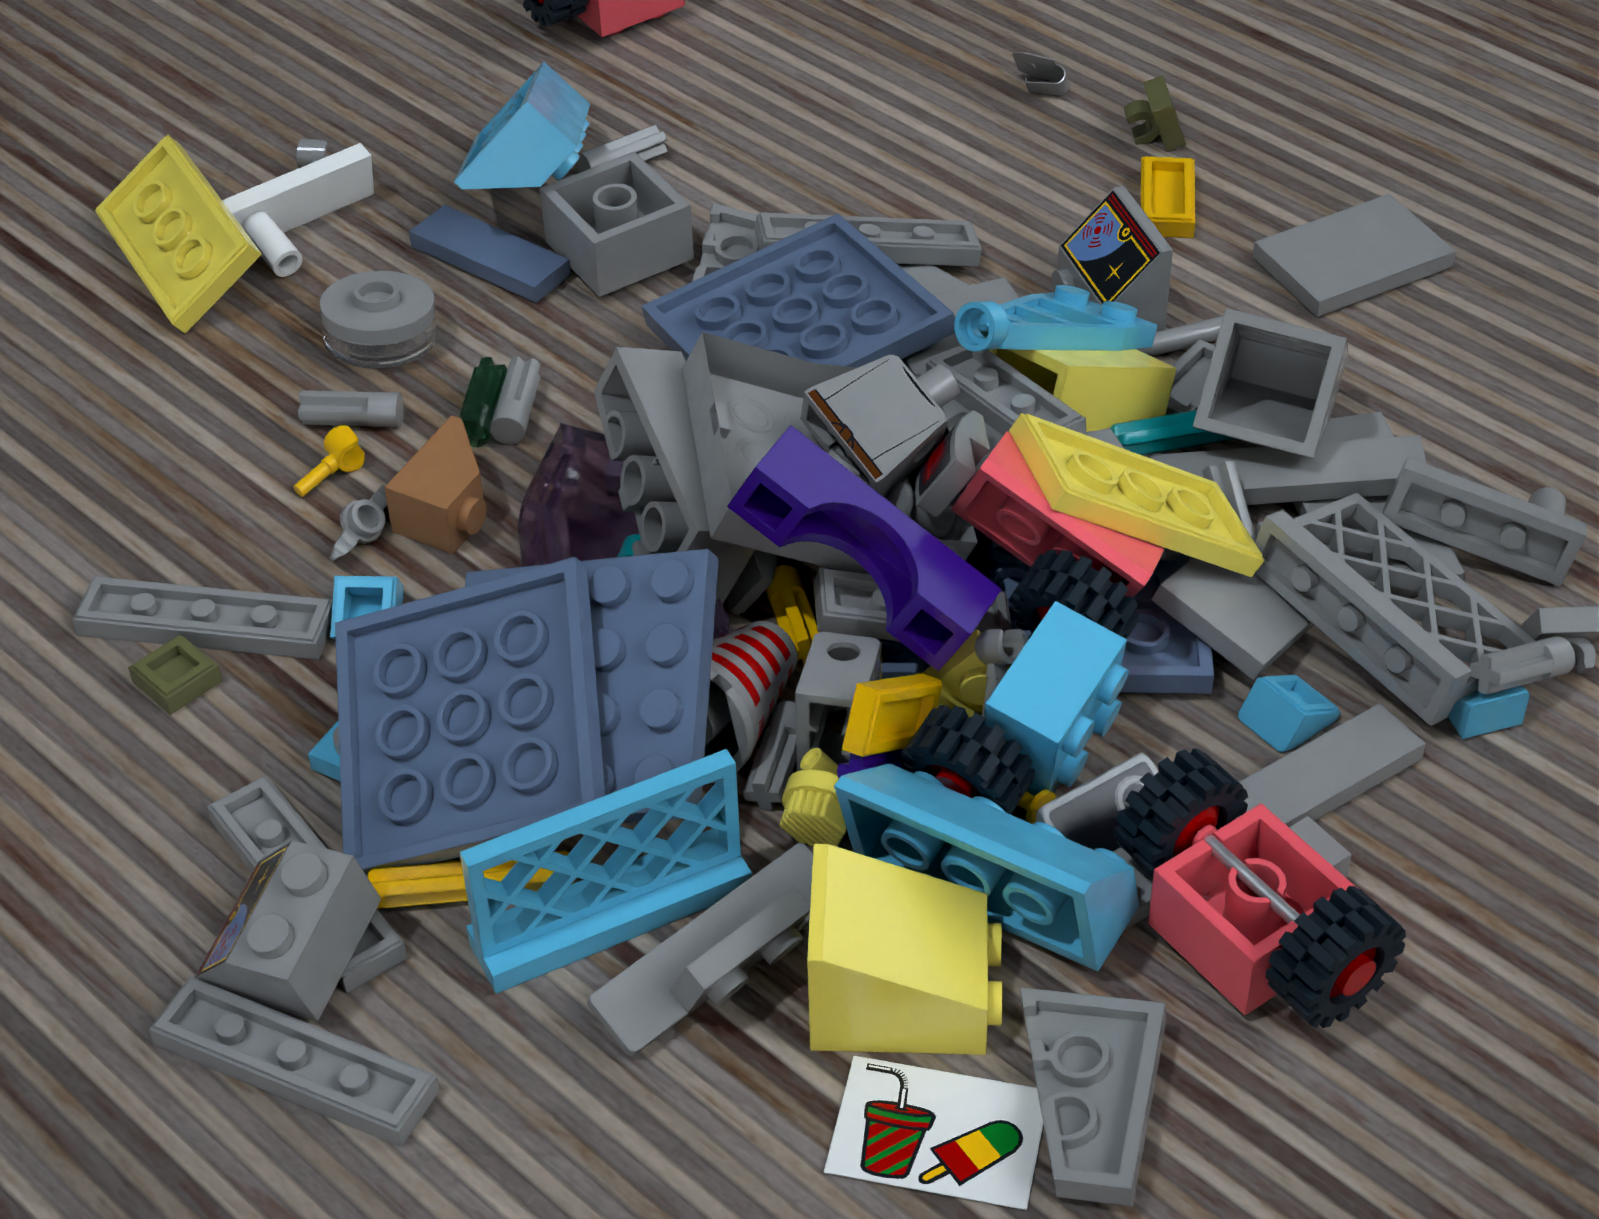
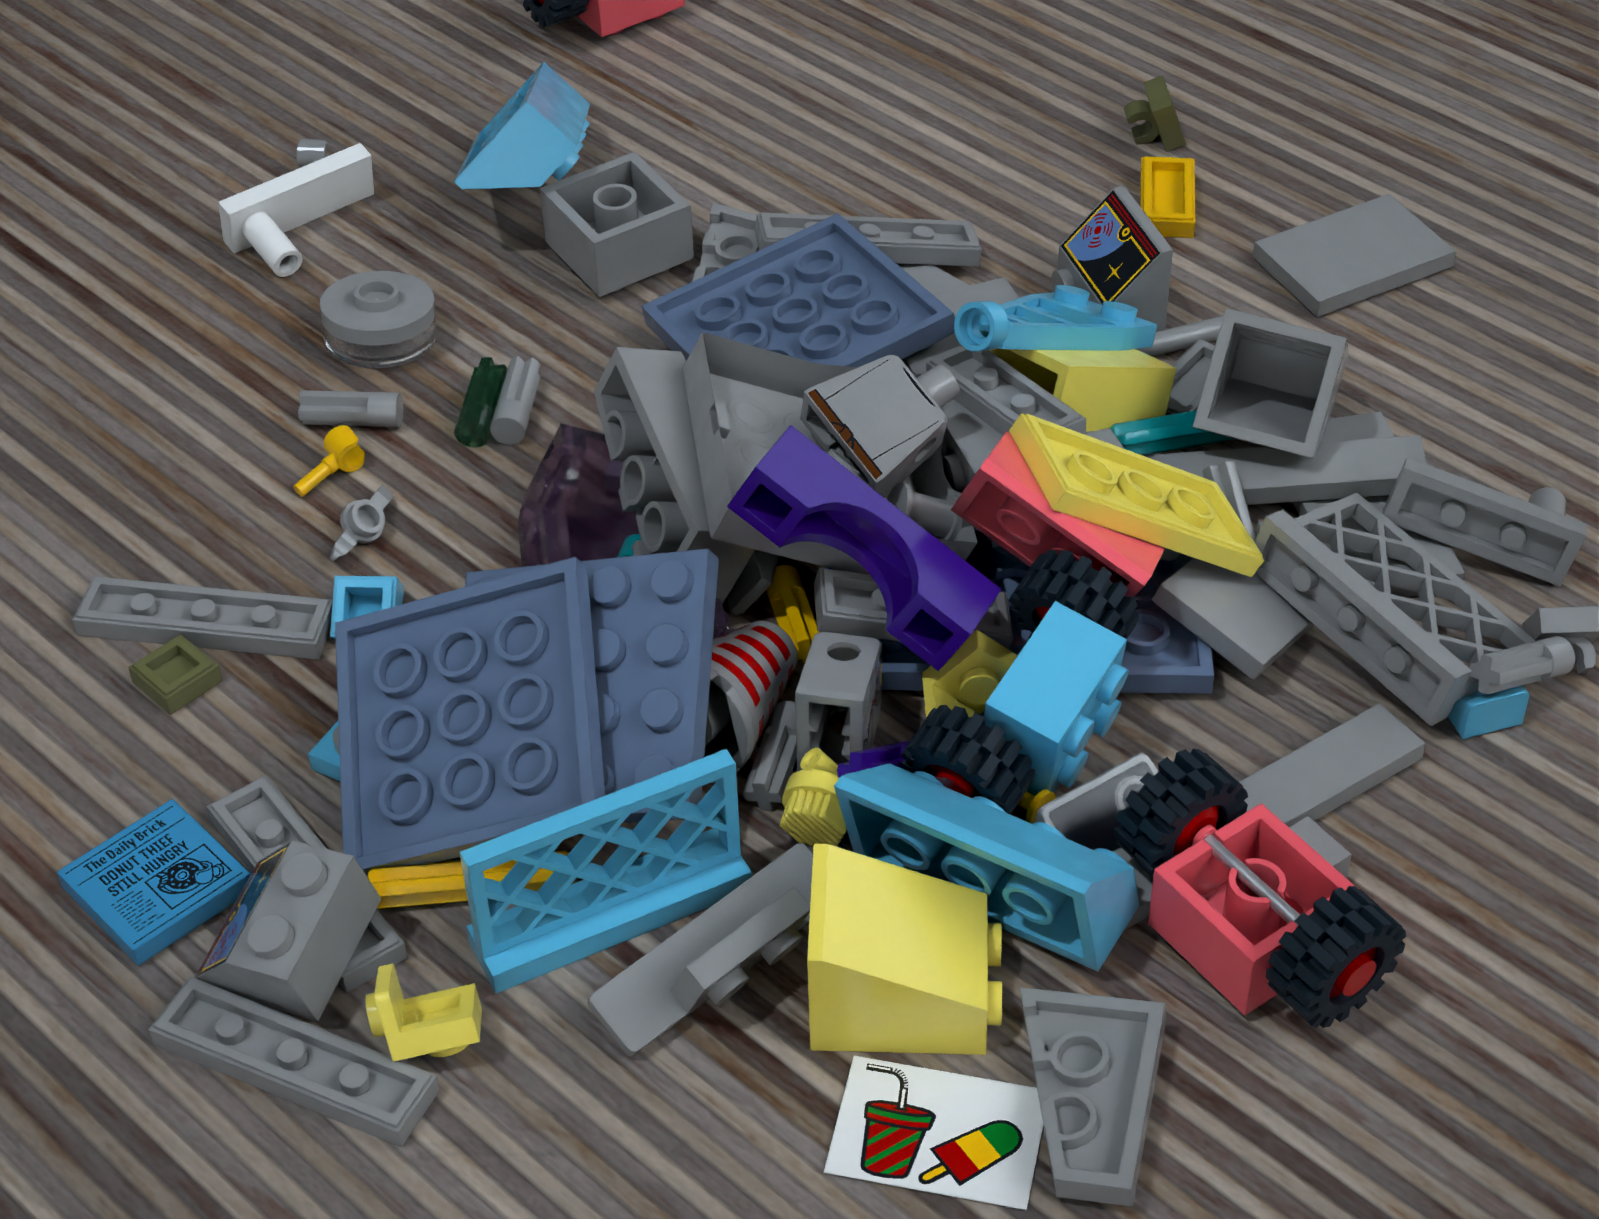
(154, 881): none -> dark azure tile
(177, 233): light yellow tile -> none
(423, 1024): none -> light yellow bracket
(439, 491): medium nougat slope -> none
(490, 253): sand blue tile -> none
(646, 143): light grey piece -> none
(889, 713): yellow tile -> none
(951, 464): light grey slope -> none
(998, 651): light grey hand -> none
(1046, 69): light grey piece -> none
(1286, 711): medium azure slope -> none

